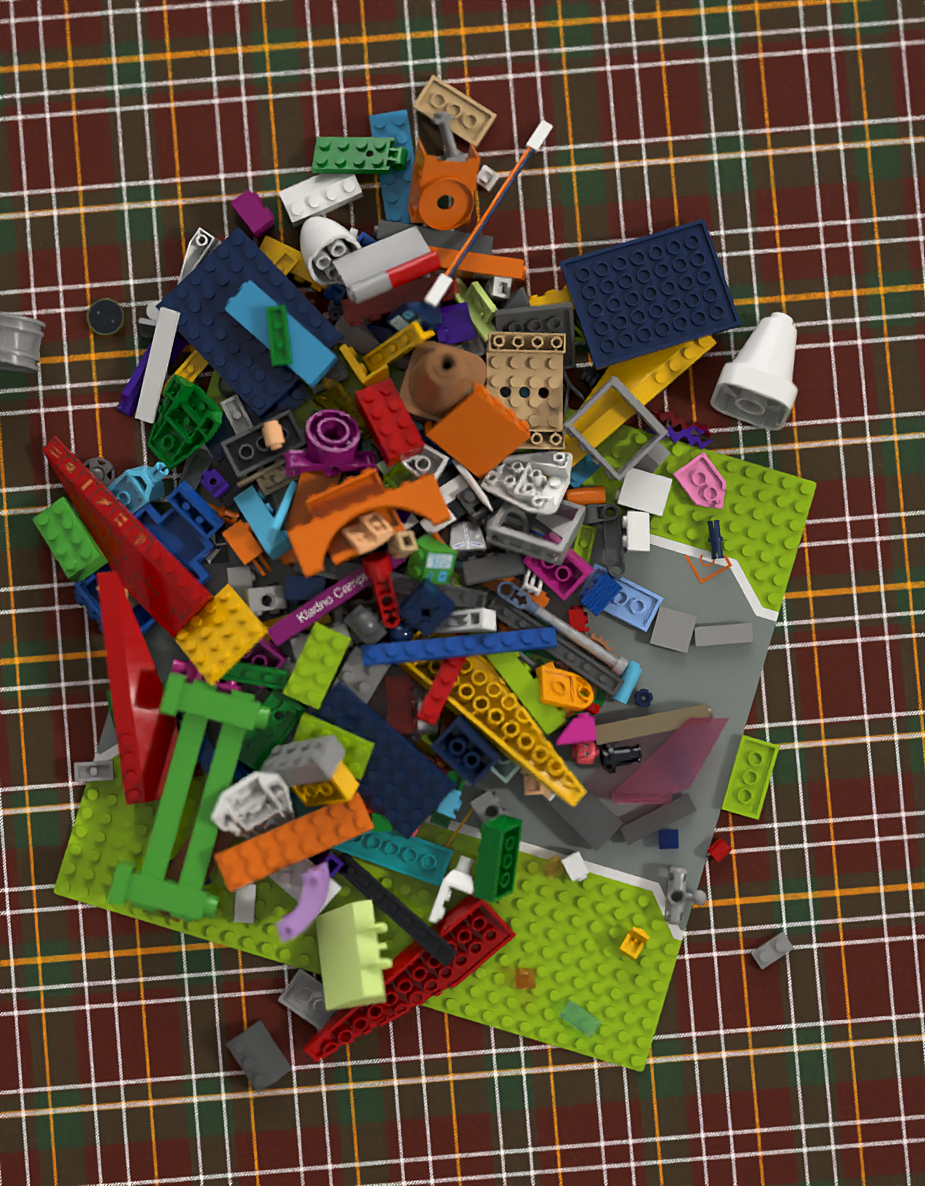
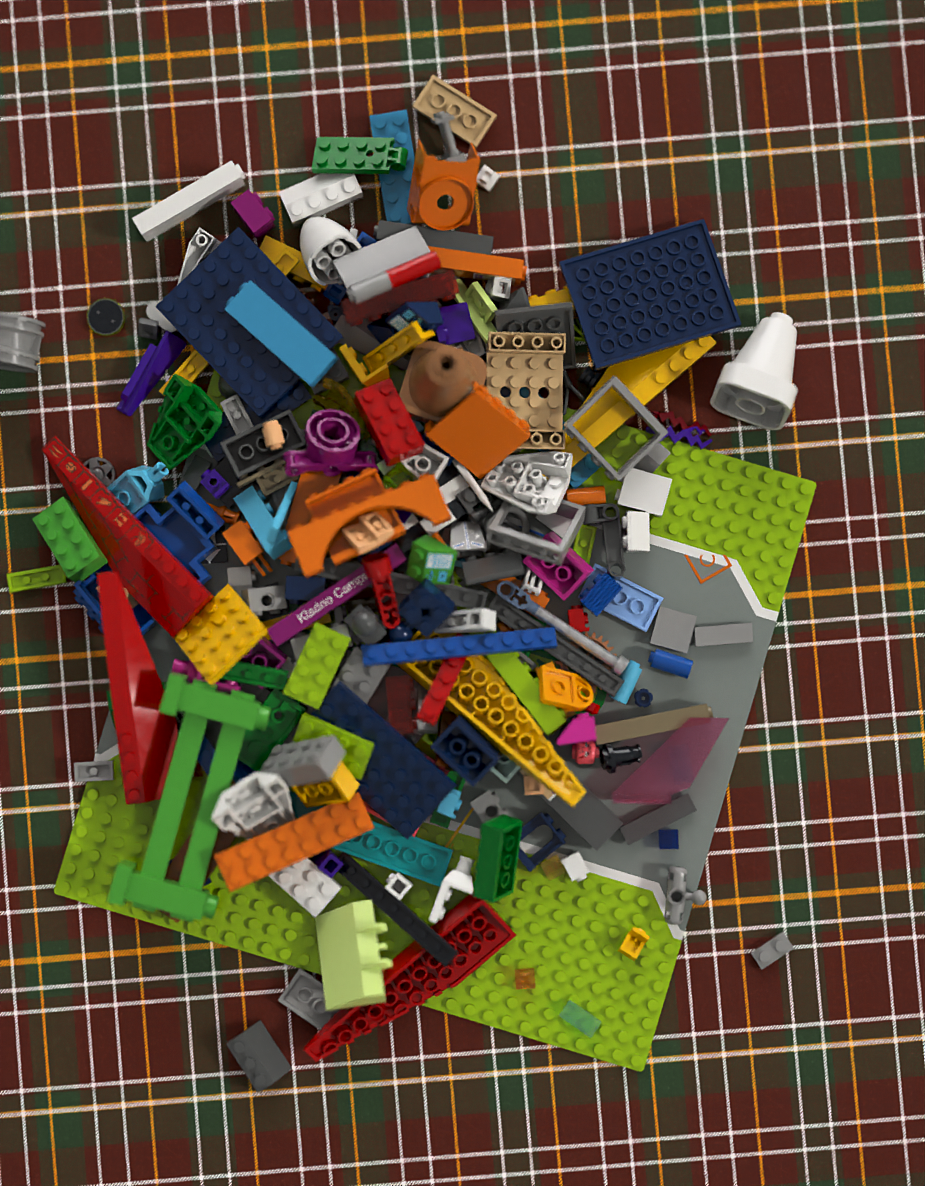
(36, 578): none -> lime tile
(157, 365): white tile -> none
(189, 200): none -> white brick
(245, 904): white tile -> none
(279, 335): green plate -> none
(314, 895): lavender fence -> none
(380, 823): green tile -> none
(396, 544): tan brick -> none
(398, 885): none -> white brick
(443, 281): piece -> none
(555, 843): none -> dark blue panel
(670, 663): none -> blue brick
(702, 482): bright pink tile -> none
(715, 539): dark blue pin -> none
(719, 850): red beam -> none
(750, 777): lime plate -> none

